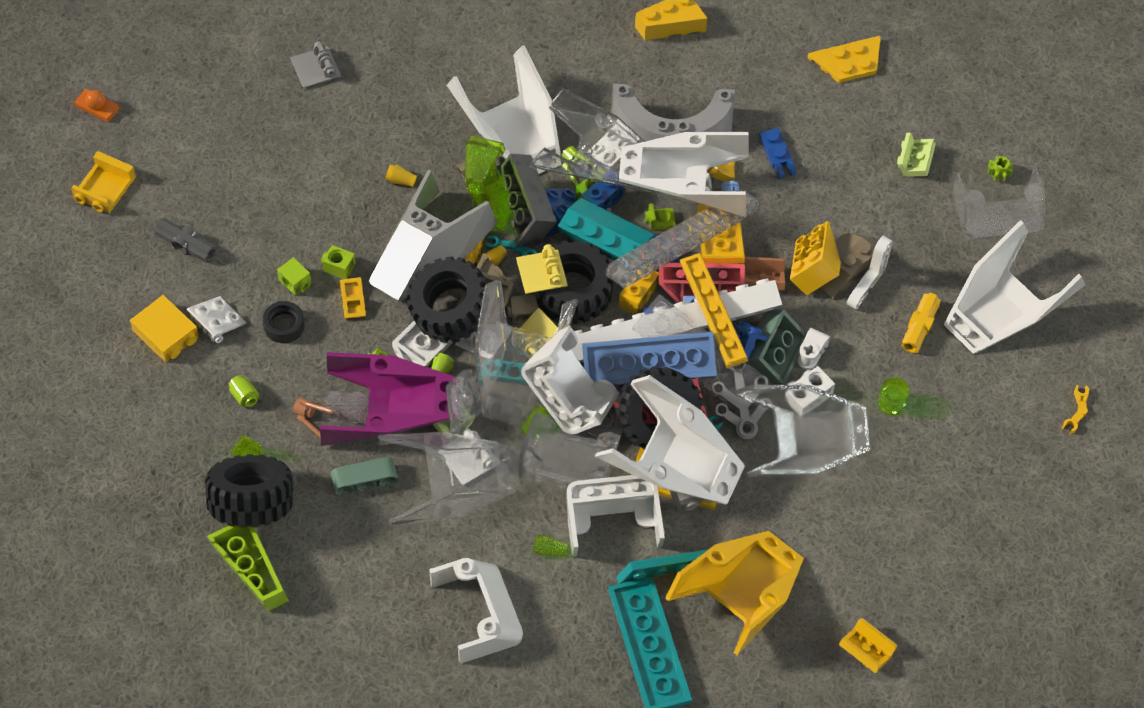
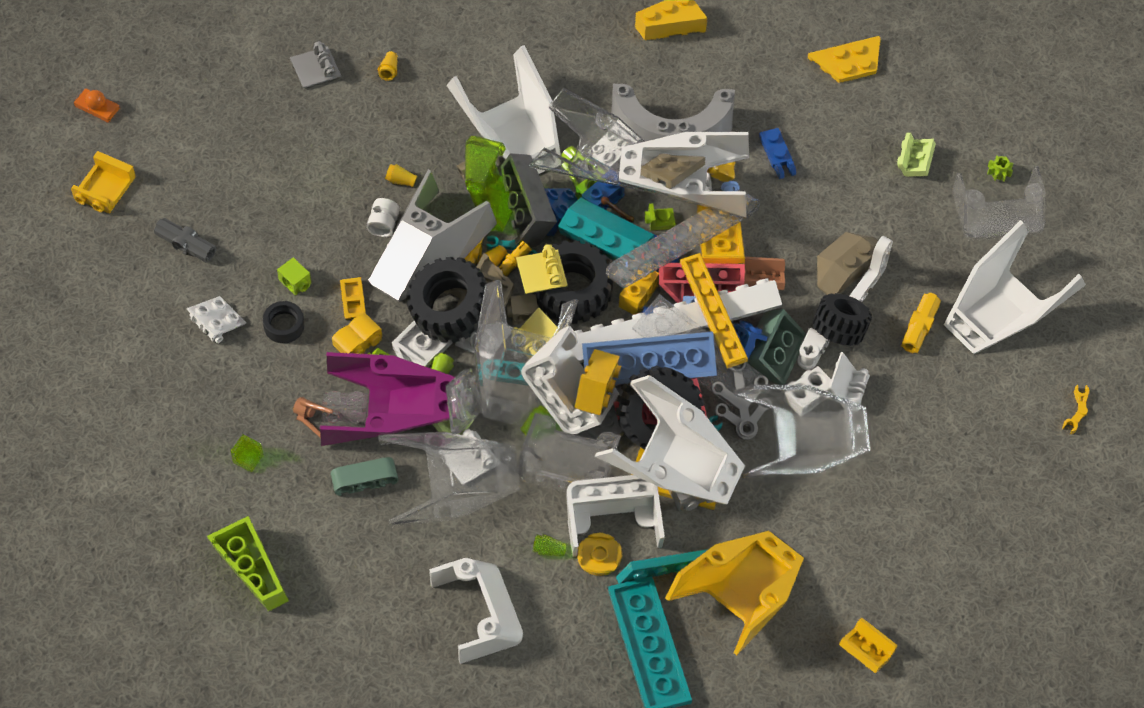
(164, 328): yellow brick -> none
(243, 391): lime brick -> none
(249, 490): black tyre -> none
(344, 267): lime brick -> none
(358, 335): none -> yellow brick
(383, 217): none -> white wheel
(388, 68): none -> yellow cone
(510, 262): none -> yellow pin
(597, 382): none -> yellow wedge
(598, 561): none -> yellow tile
(605, 200): none -> reddish brown hinge
(671, 168): none -> dark tan wing
(815, 259): yellow slope -> none
(842, 319): none -> black tyre
(848, 381): none -> white hinge
(893, 396): clear neon green wheel -> none

